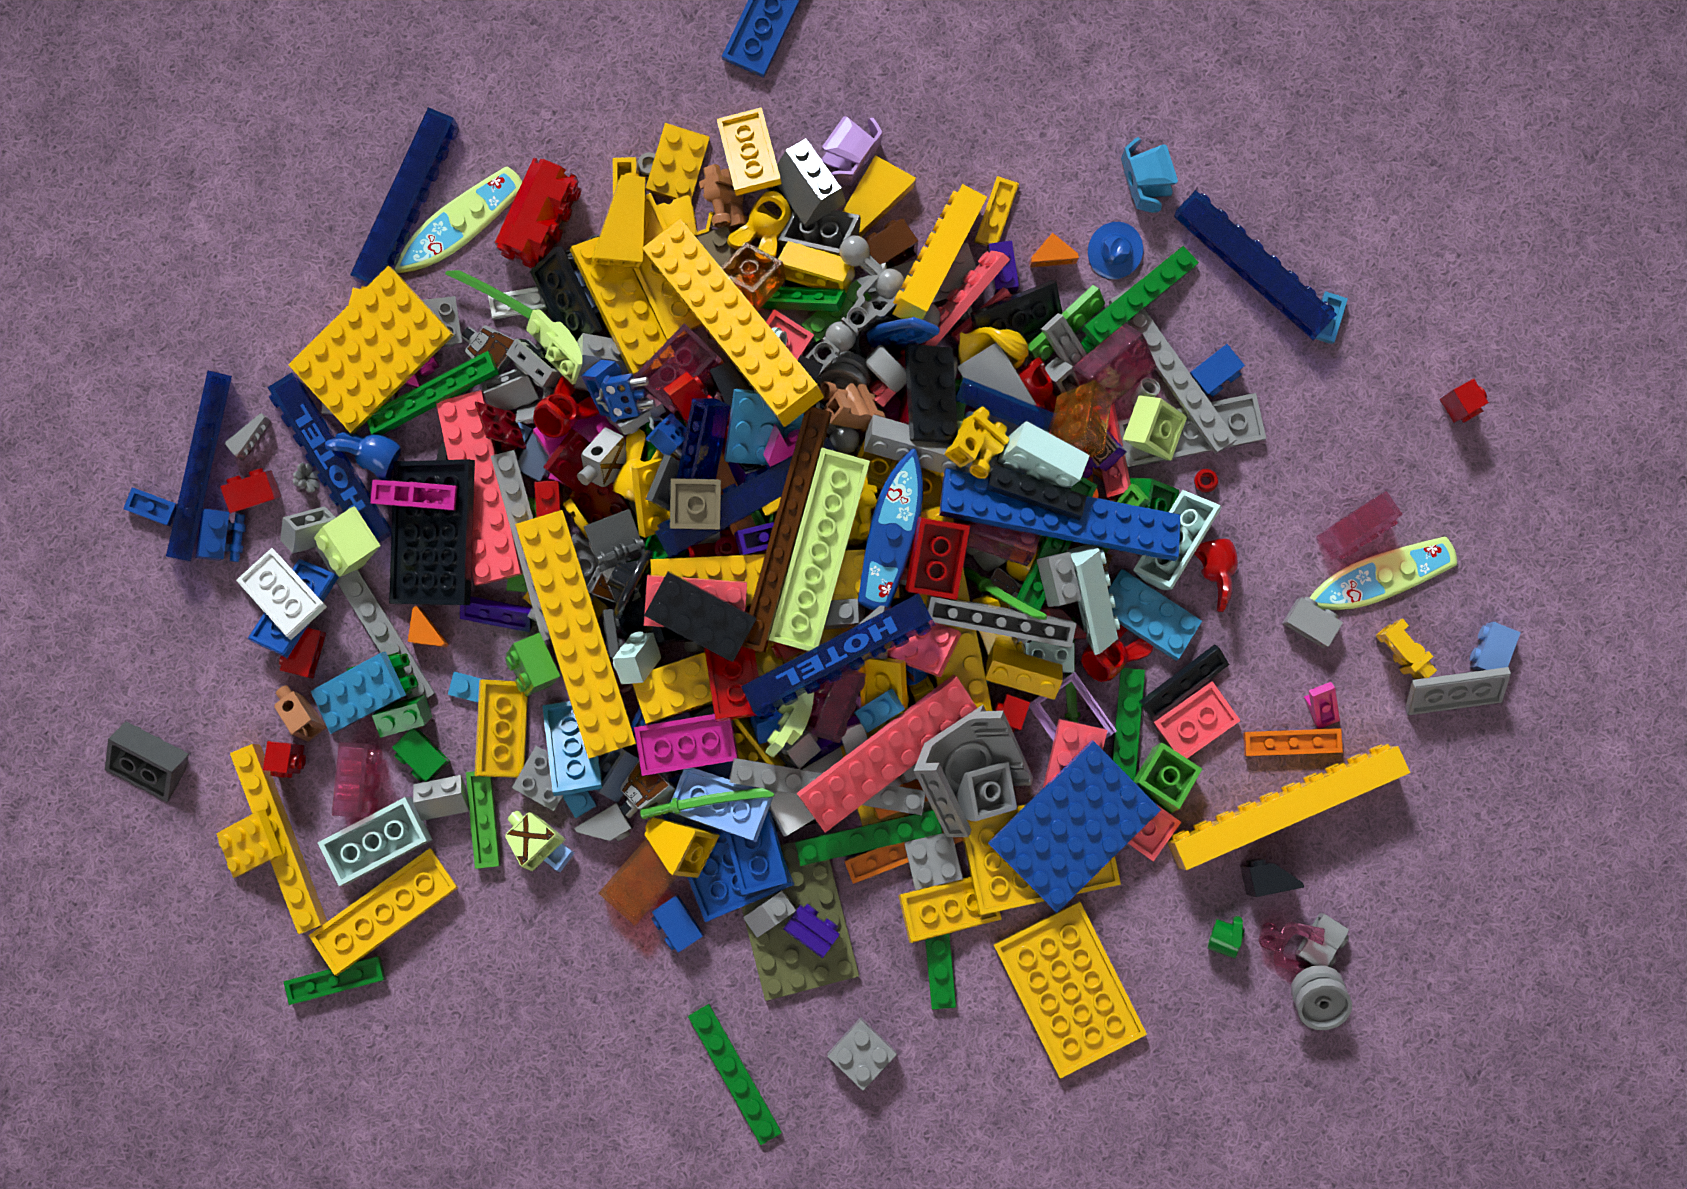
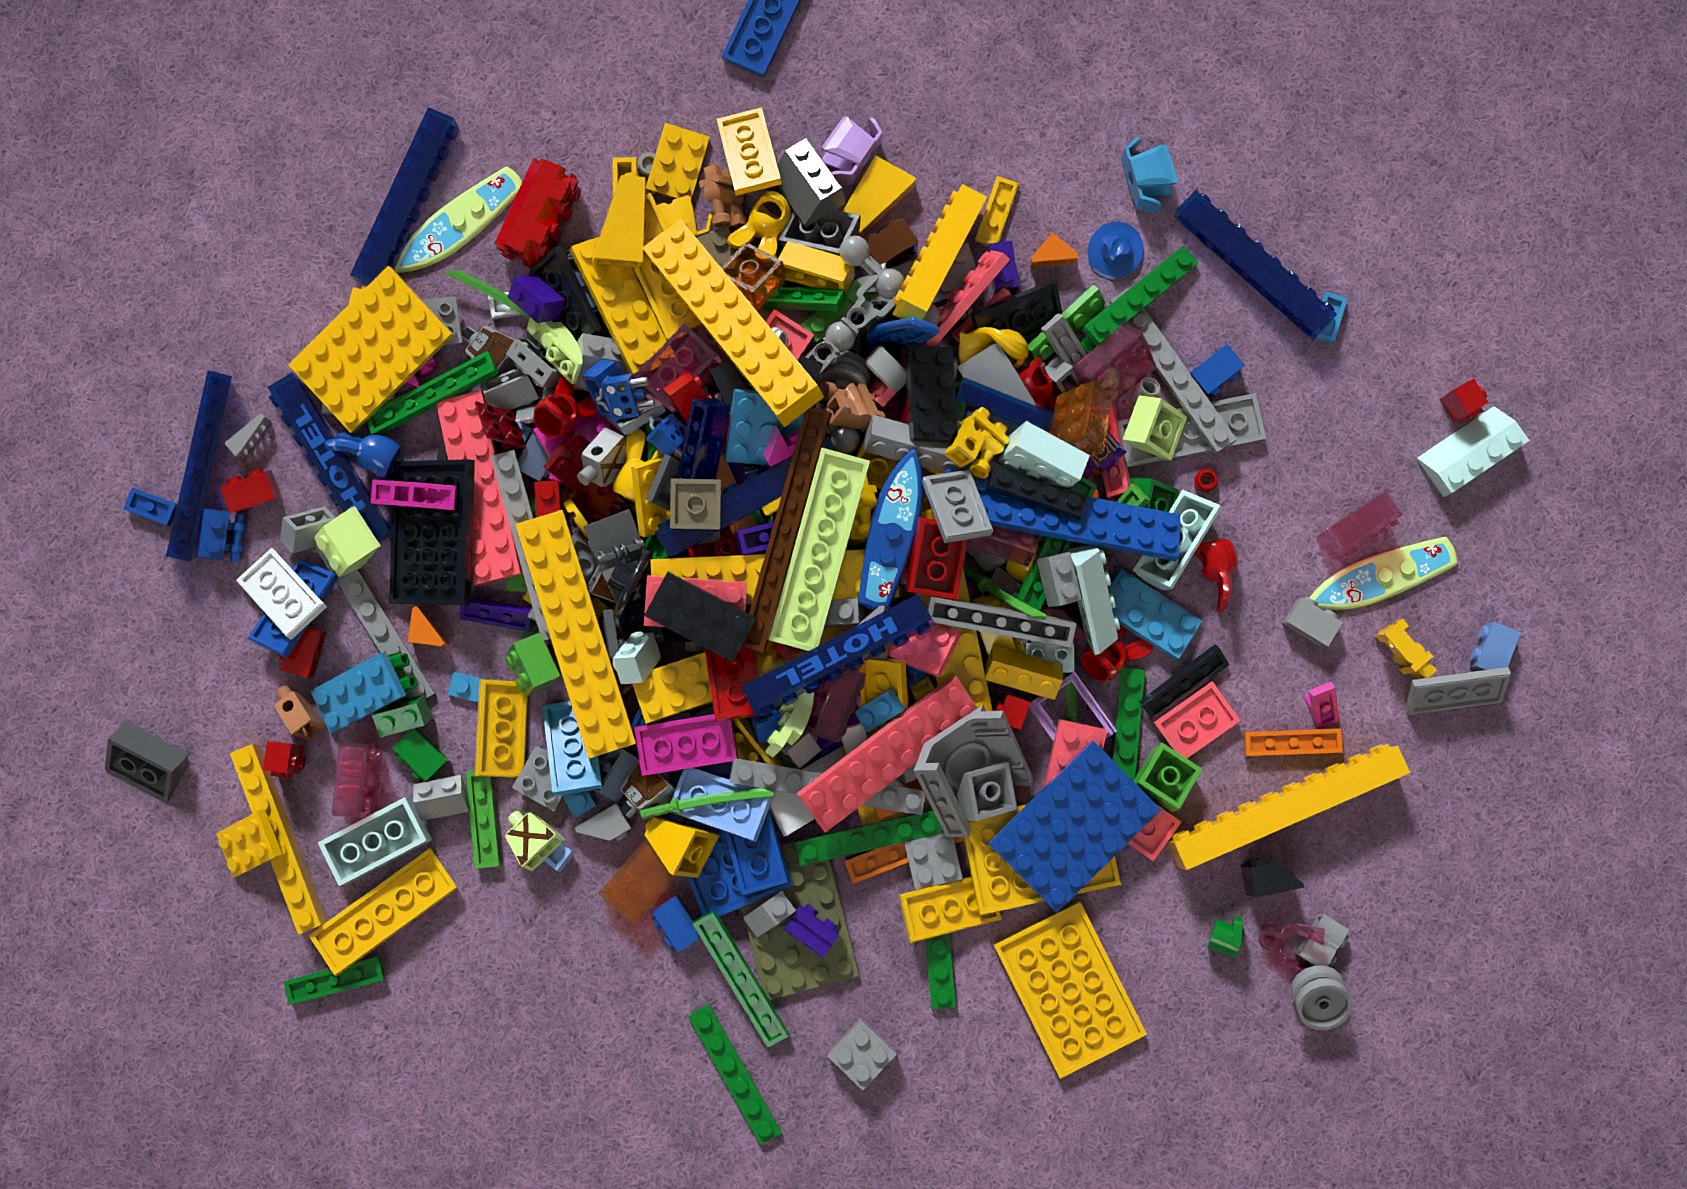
(306, 478): light grey plant -> none
(536, 298): none -> dark purple brick
(741, 978): none -> green plate
(957, 506): none -> light grey tile
(1472, 450): none -> light aqua slope

